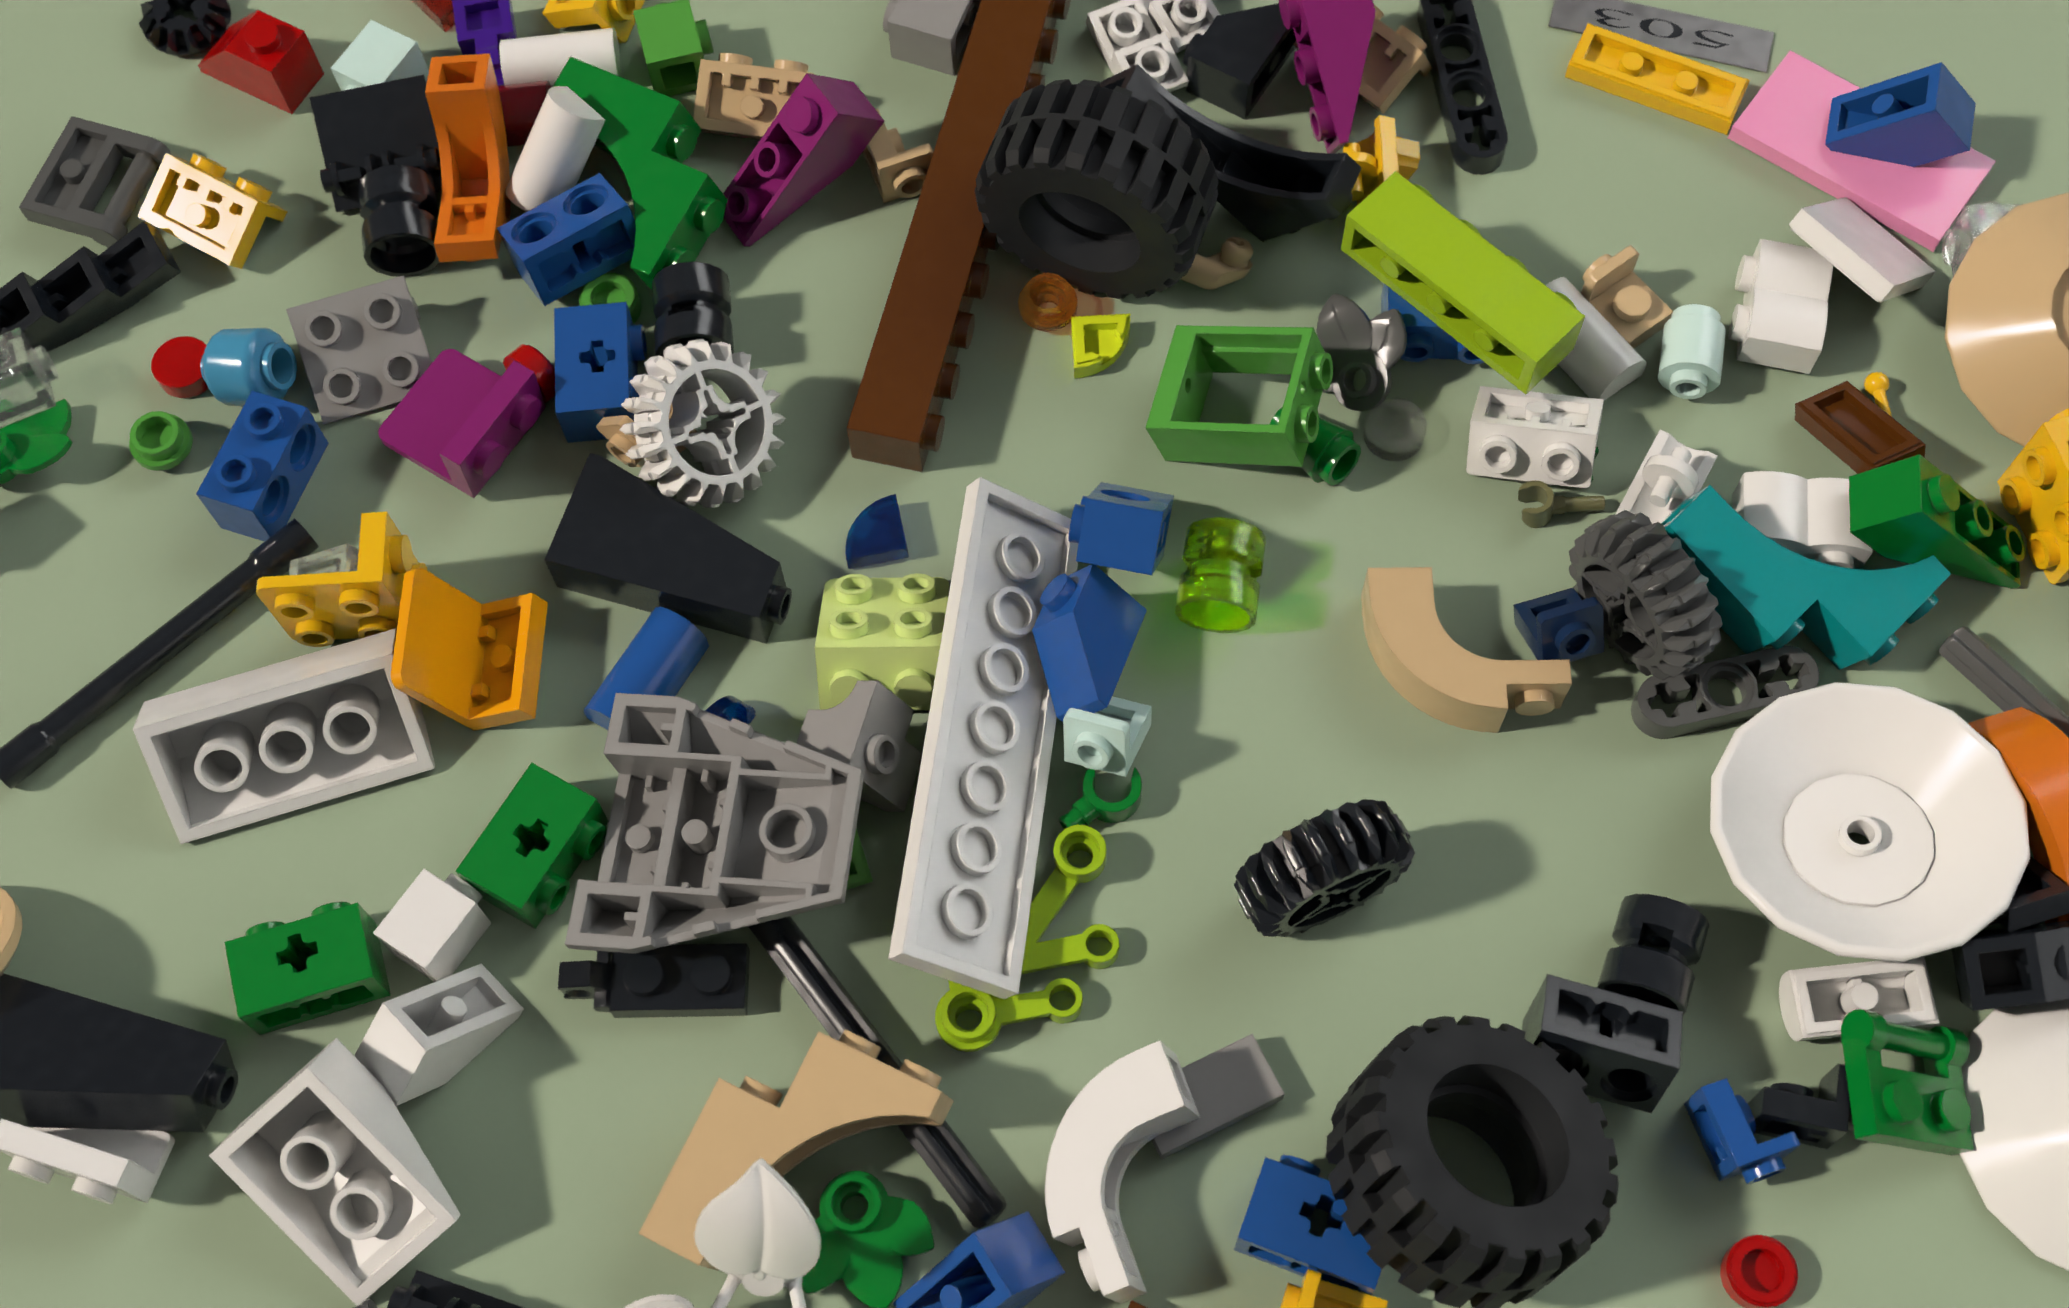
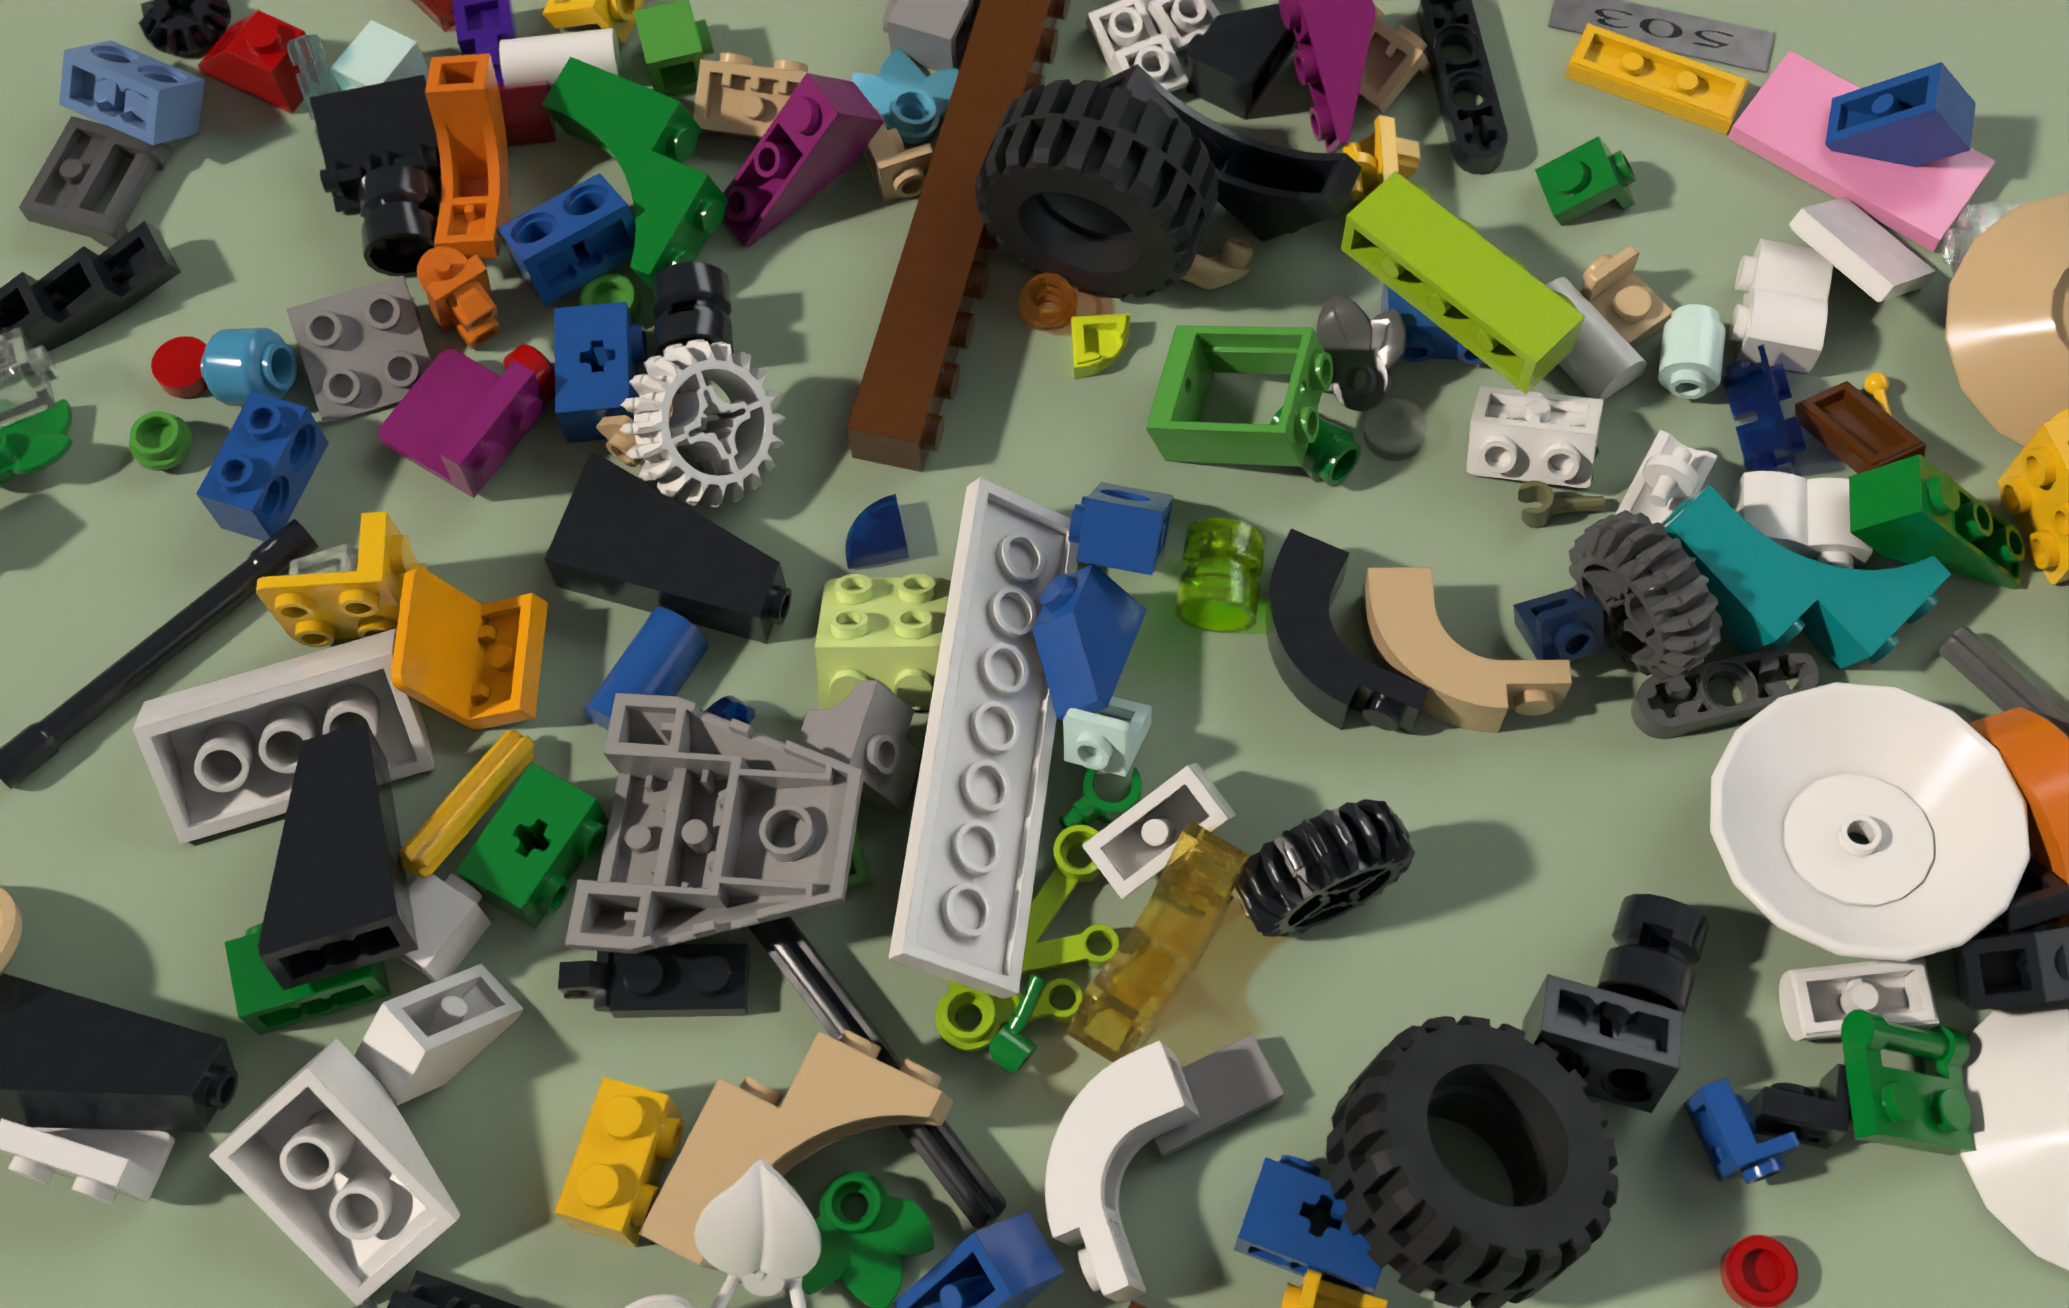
(131, 92): none -> medium blue brick
(208, 210): bracket -> none
(314, 77): none -> clear light blue axle
(337, 871): none -> black slope
(459, 294): none -> orange hips
(466, 804): none -> yellow axle
(554, 149): white brick -> none
(620, 1161): none -> yellow brick
(905, 93): none -> medium azure plate
(1009, 1045): none -> green hand
(1145, 835): none -> white slope
(1162, 948): none -> clear yellow arch
(1312, 656): none -> black arch
(1586, 180): none -> green bracket
(1759, 392): none -> clear blue hinge

